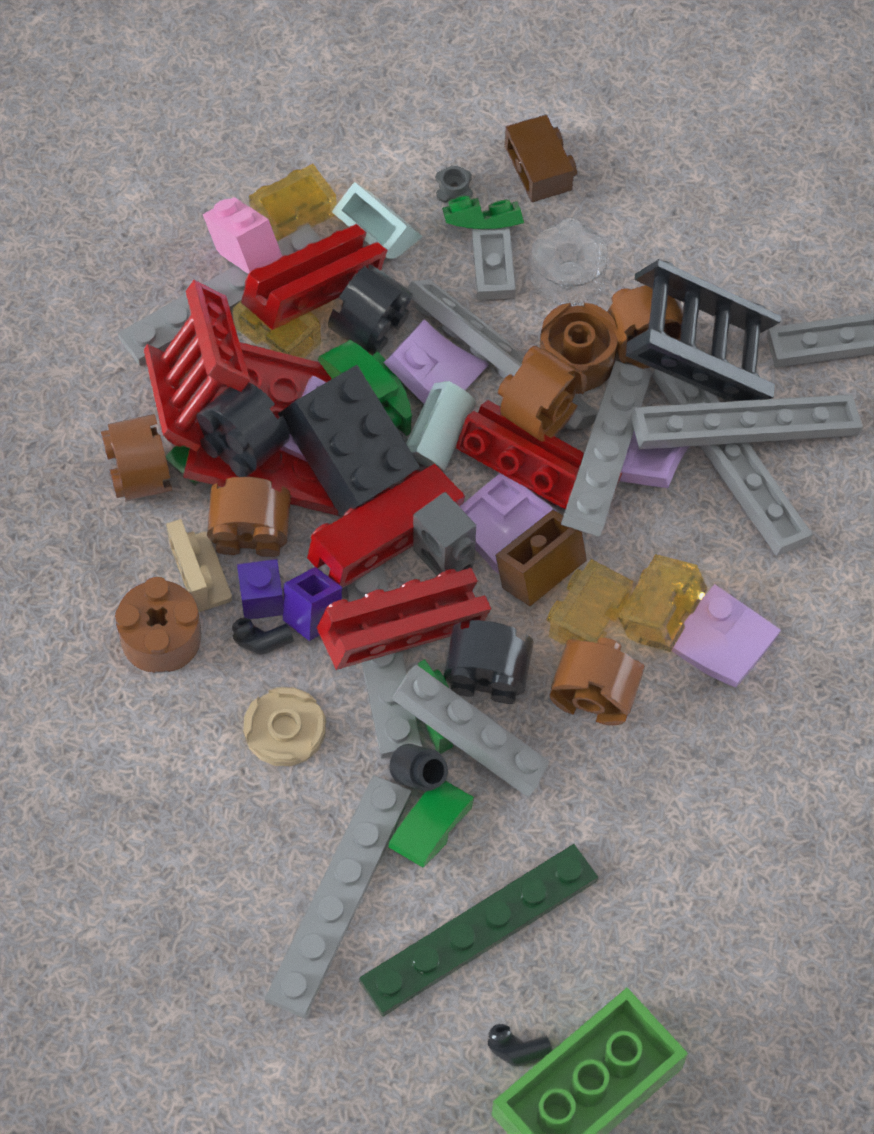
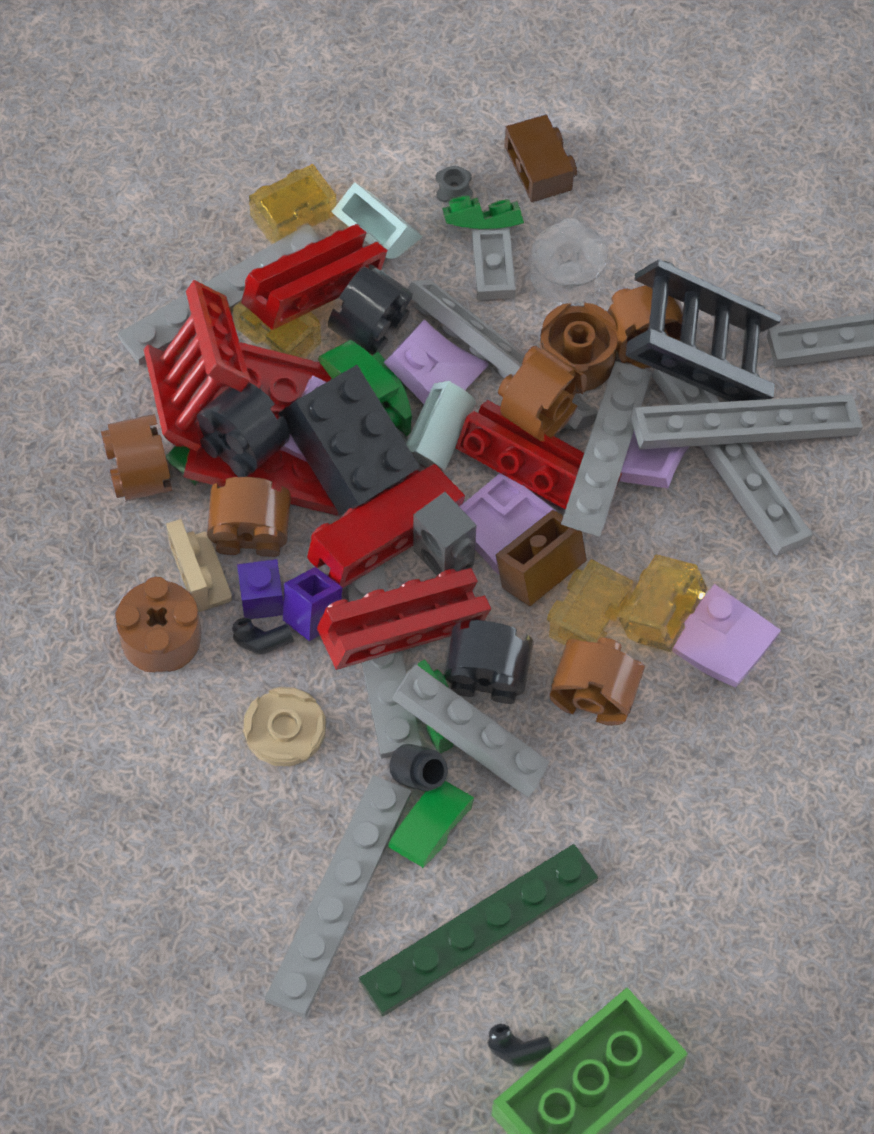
(242, 235): bright pink brick -> none

